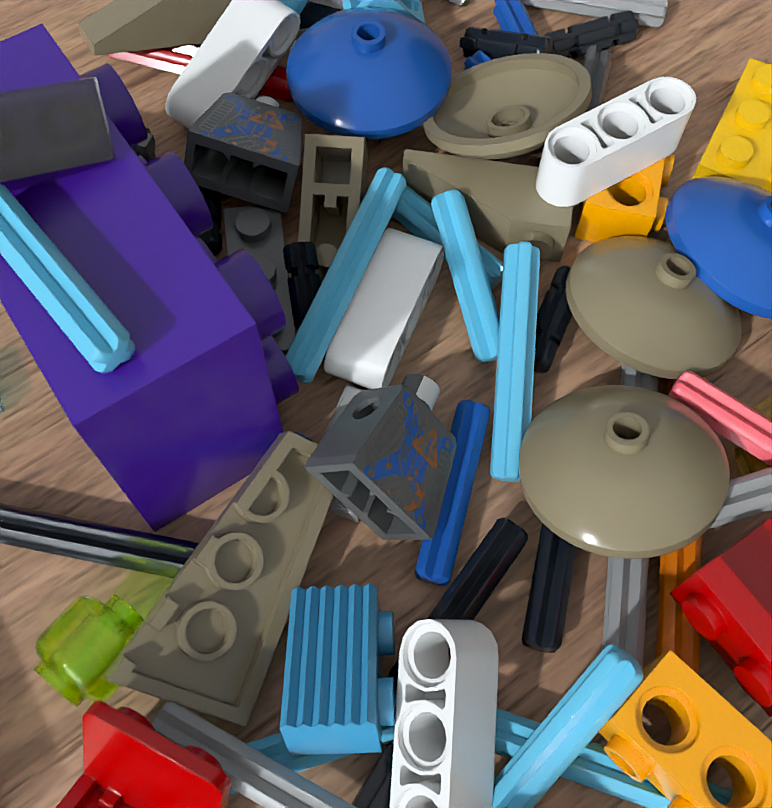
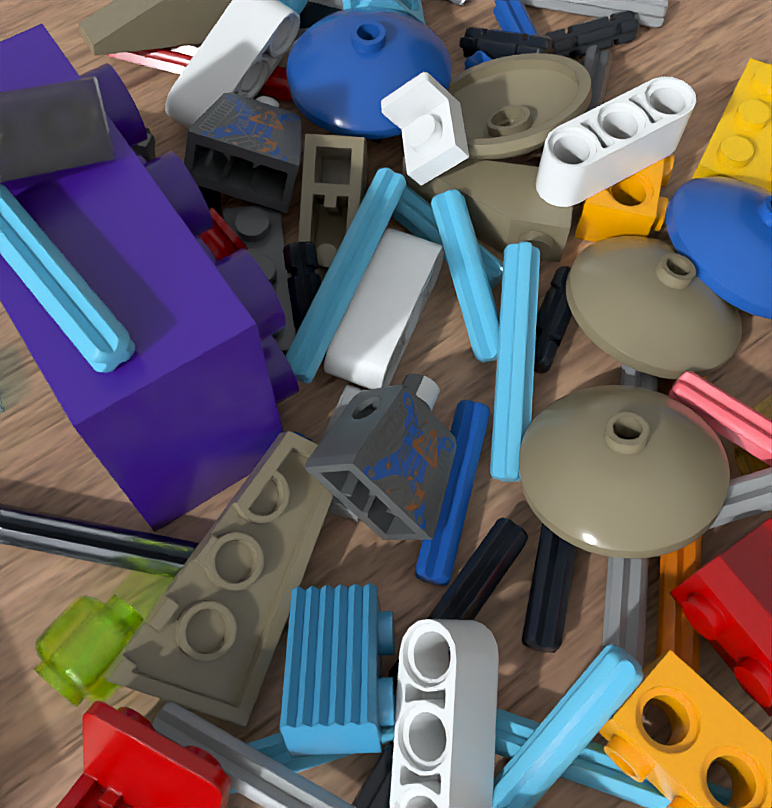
(221, 238): none -> red bush
(429, 125): none -> white bracket

